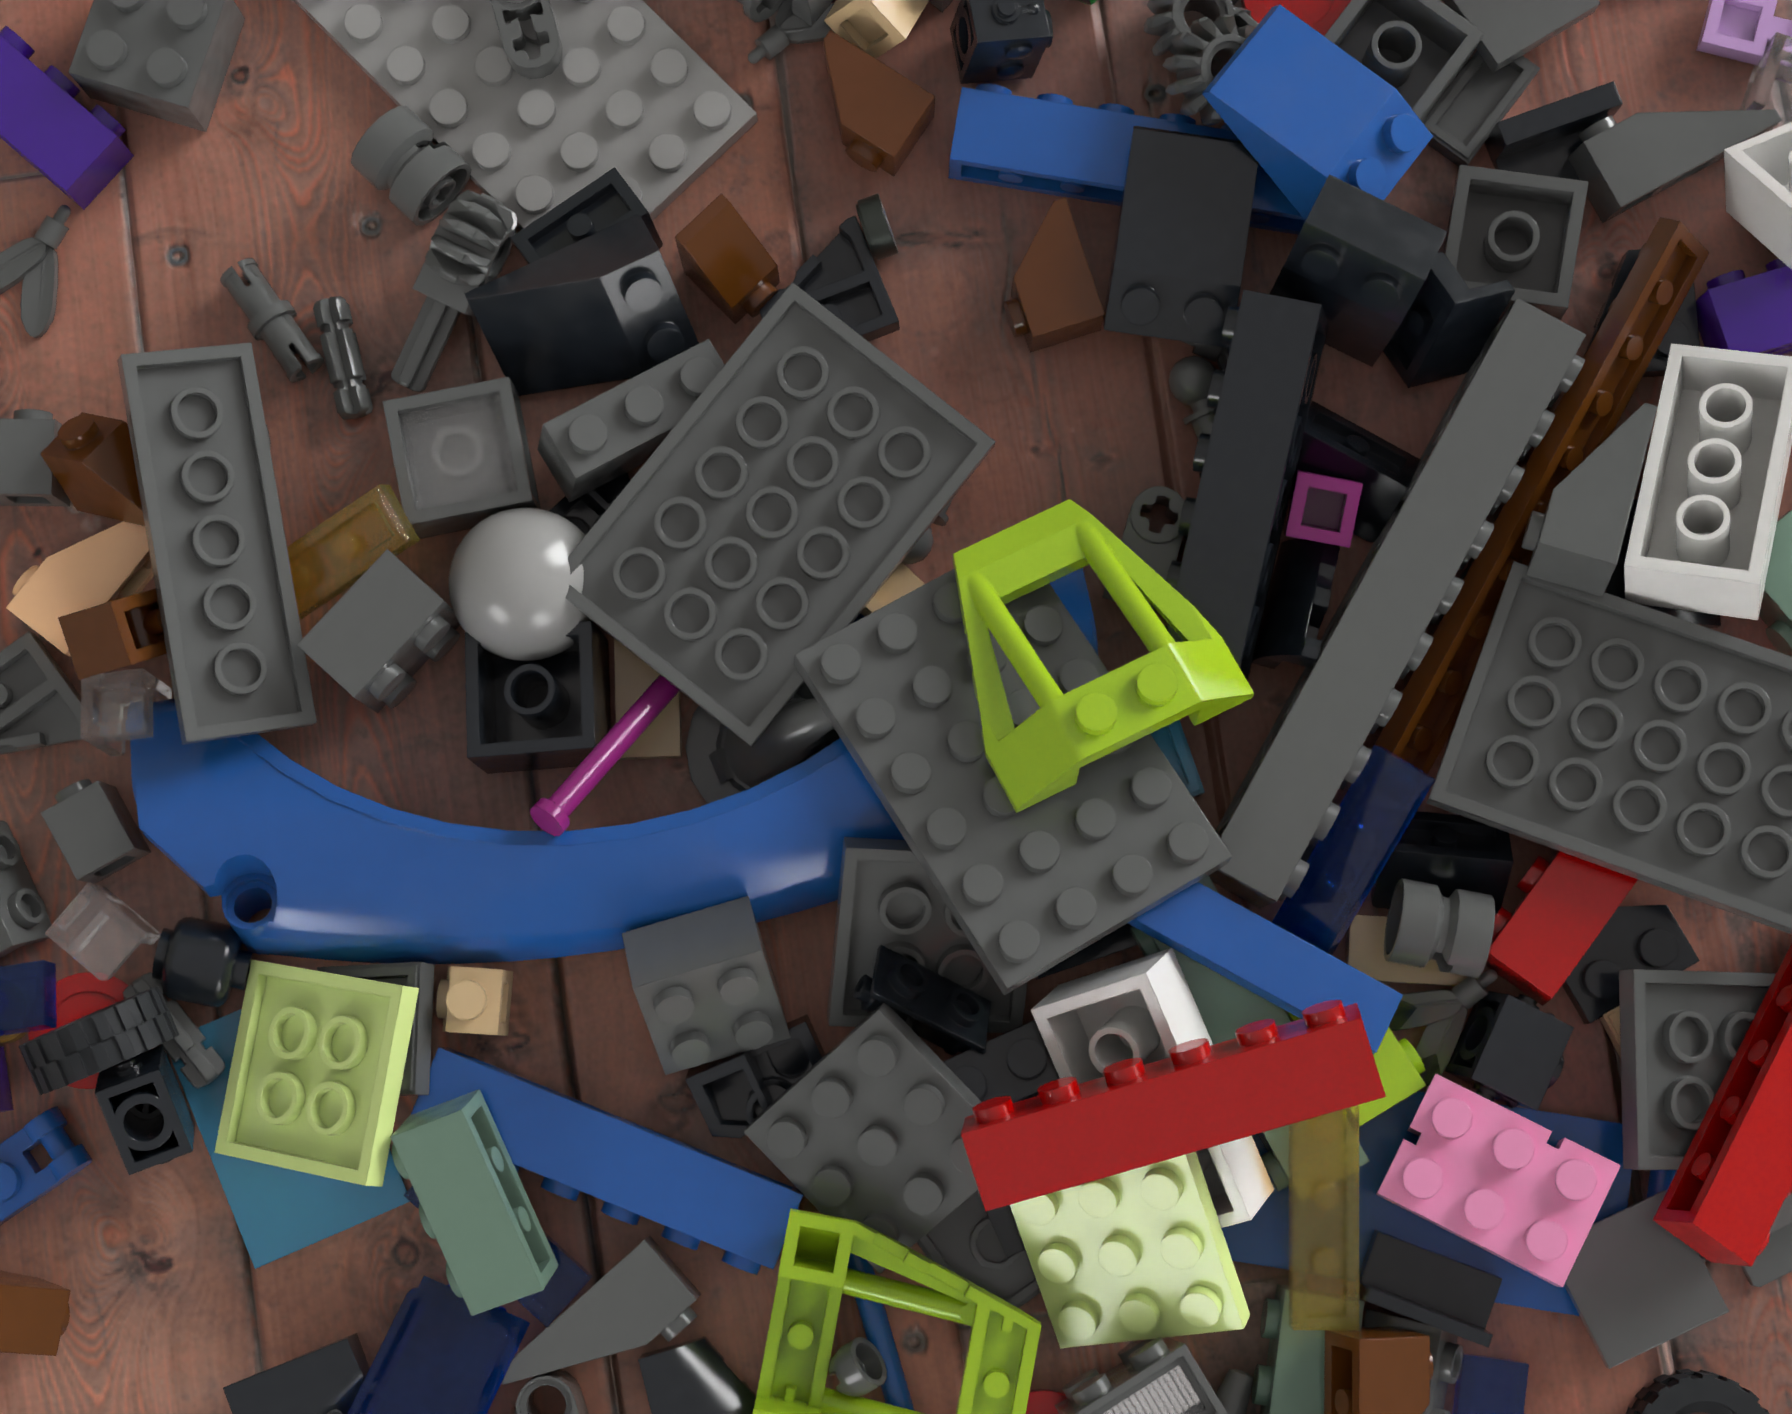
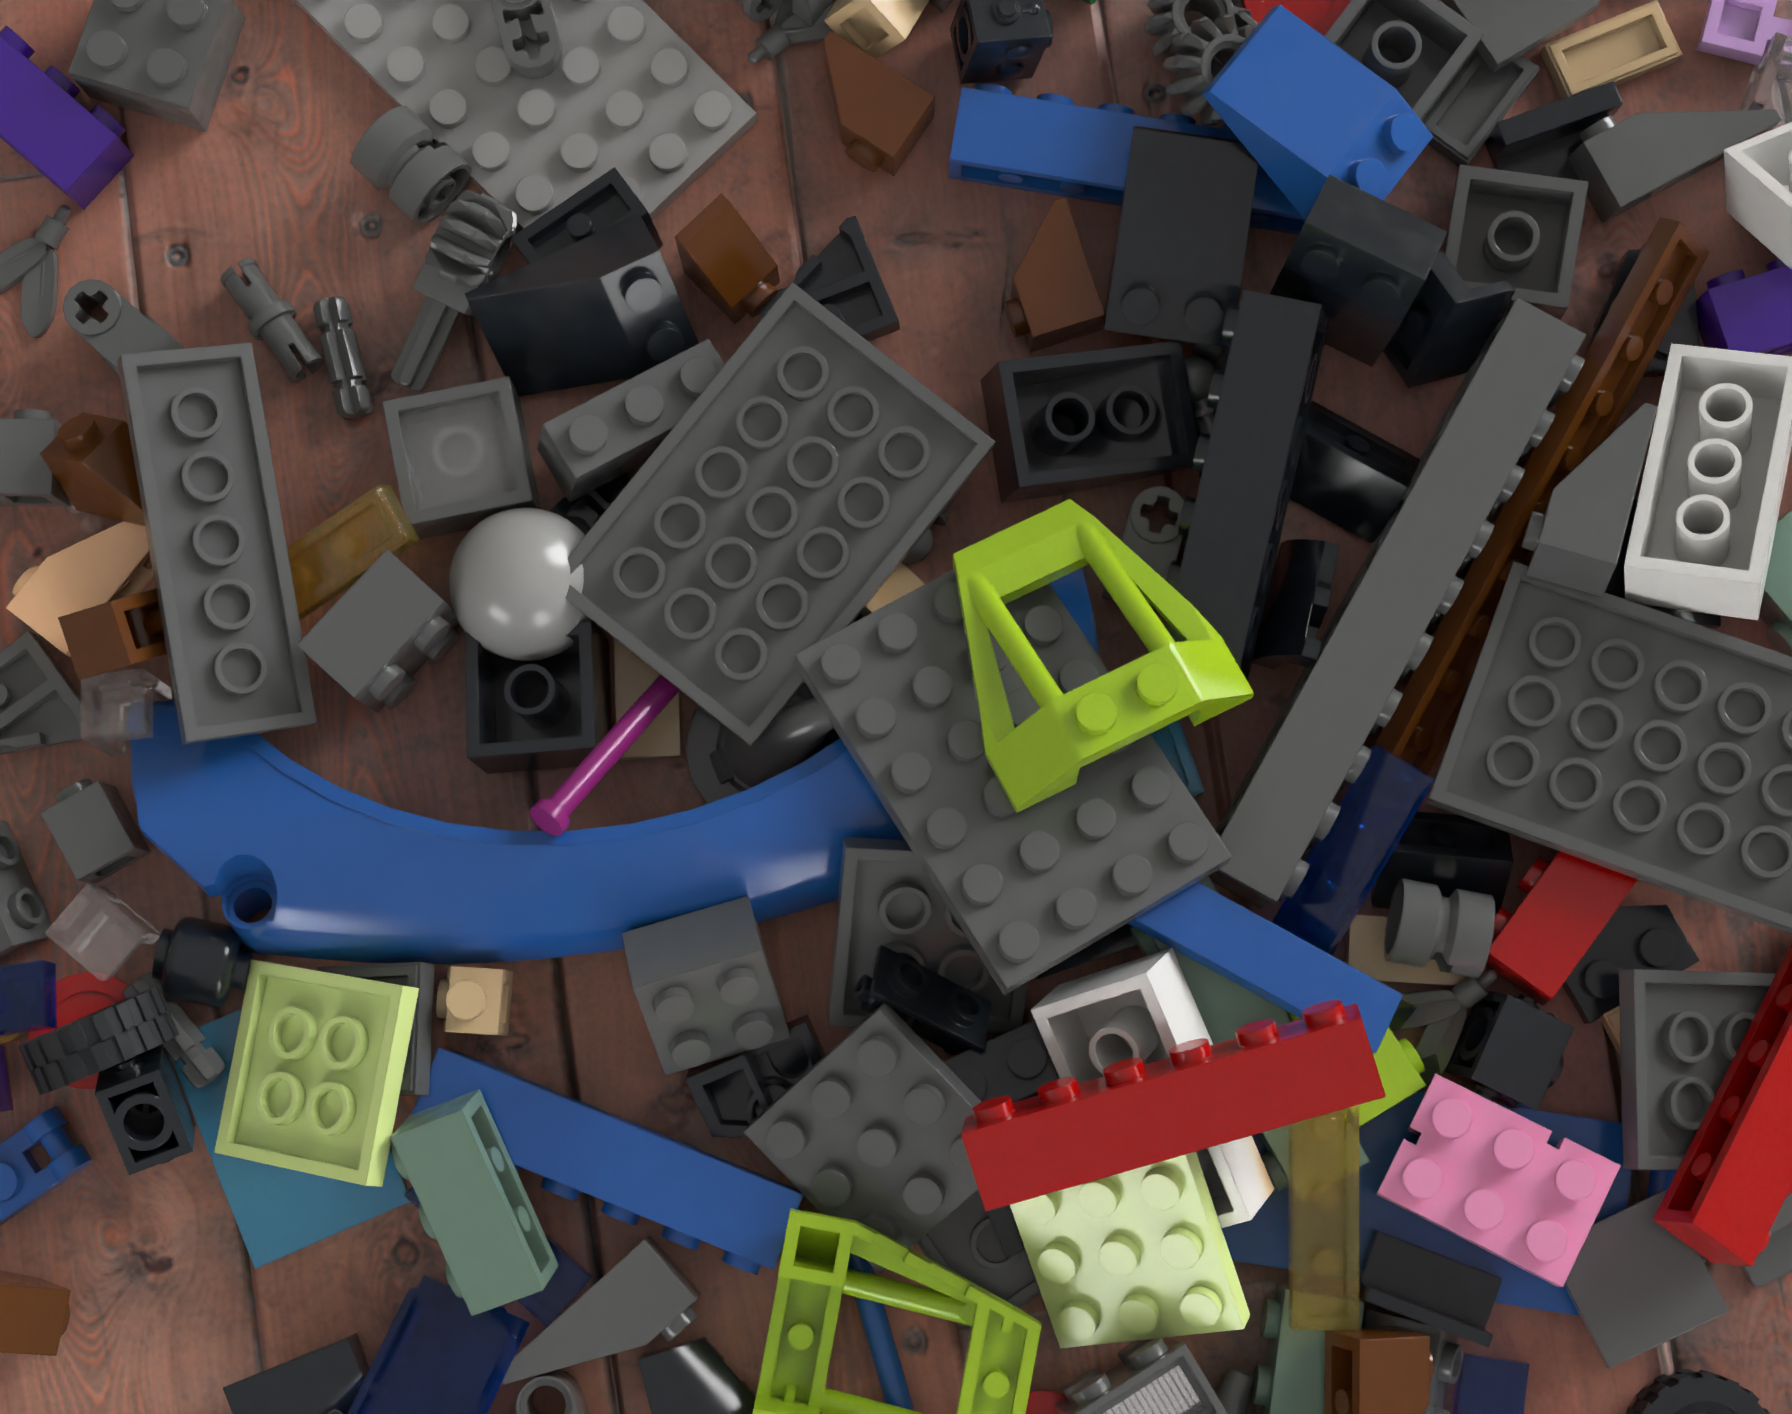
(124, 328): none -> dark grey piece
(858, 1367): dark grey hinge -> none
(876, 227): pearl dark grey tile -> none
(1089, 419): none -> black slope
(1323, 508): magenta brick -> none
(1612, 51): none -> tan tile

